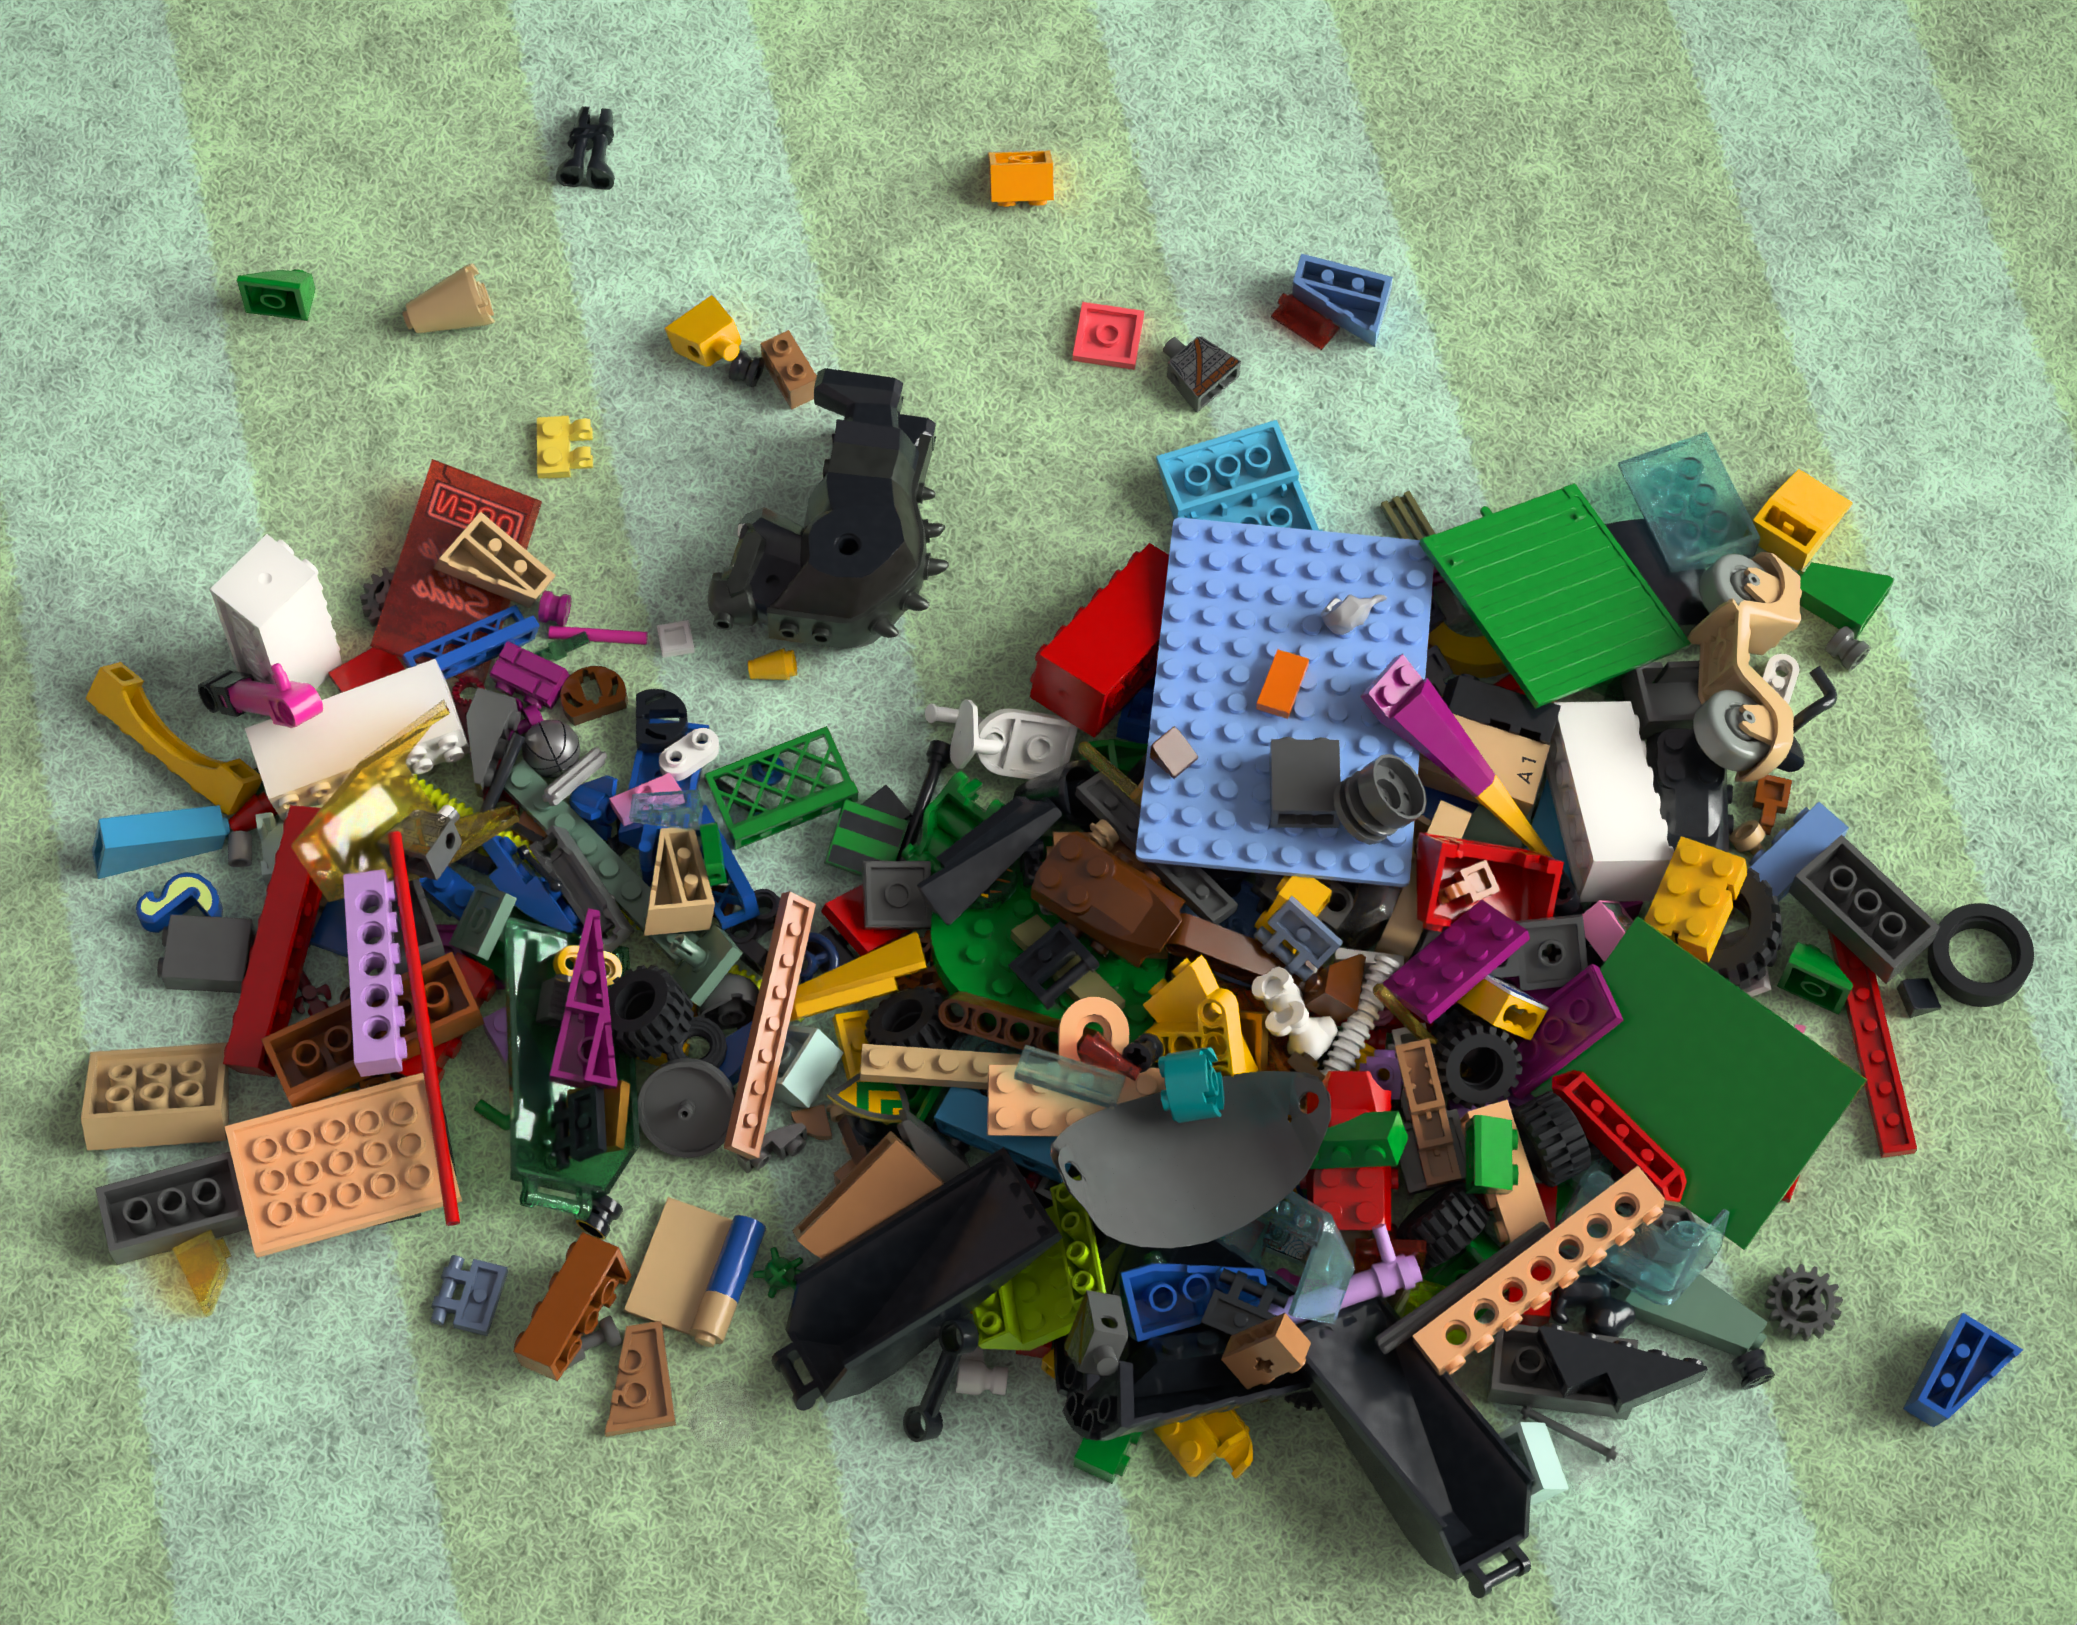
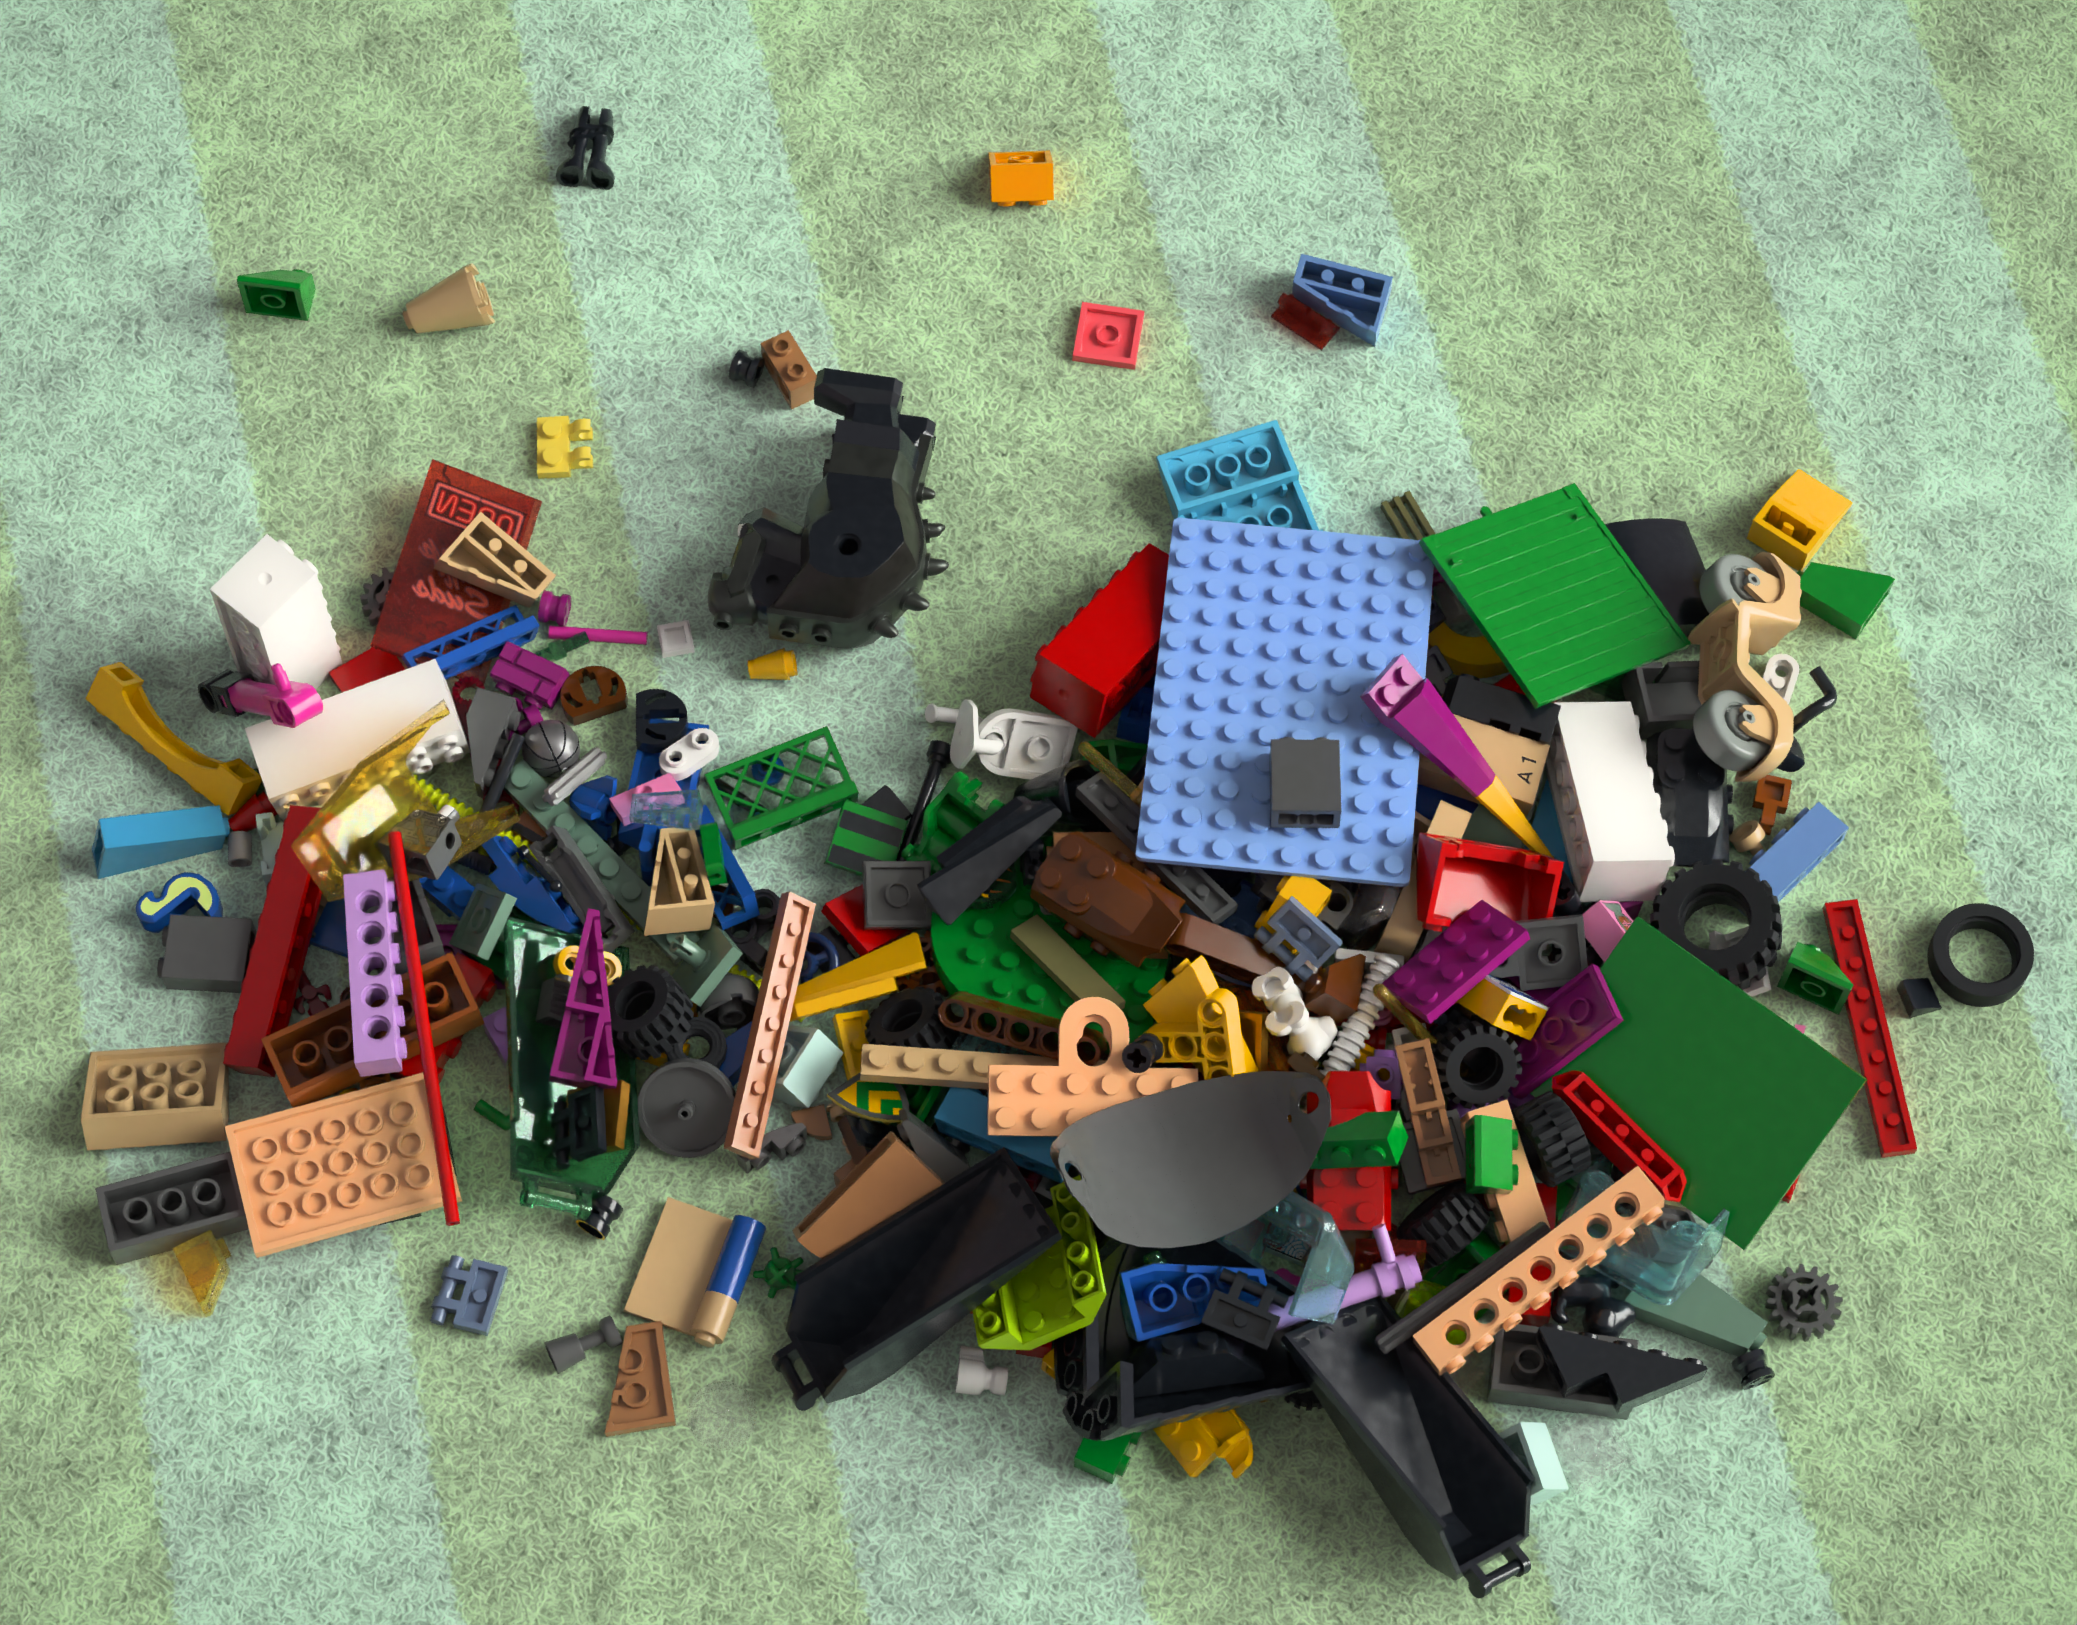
(571, 1306): dark orange wedge -> none
(705, 334): yellow torso -> none
(940, 1379): black piece -> none
(1048, 957): black plate -> none
(1069, 1077): clear light blue tile -> none
(1097, 1344): dark grey torso -> none
(1101, 1053): clear red cone -> none
(1103, 834): tan plate -> none
(1173, 752): slope -> none
(1192, 1085): teal brick -> none
(1200, 370): torso -> none
(1266, 1351): medium nougat brick -> none
(1282, 684): orange tile -> none
(1347, 614): light grey piece -> none
(1379, 799): dark grey wheel -> none
(1472, 883): plate -> none
(1609, 1453): dark grey axle -> none
(1690, 504): clear light blue slope -> none
(1695, 896): yellow piece -> none
(1850, 651): dark grey wheel -> none
(1864, 909): dark grey brick -> none
(1957, 1368): blue wedge -> none

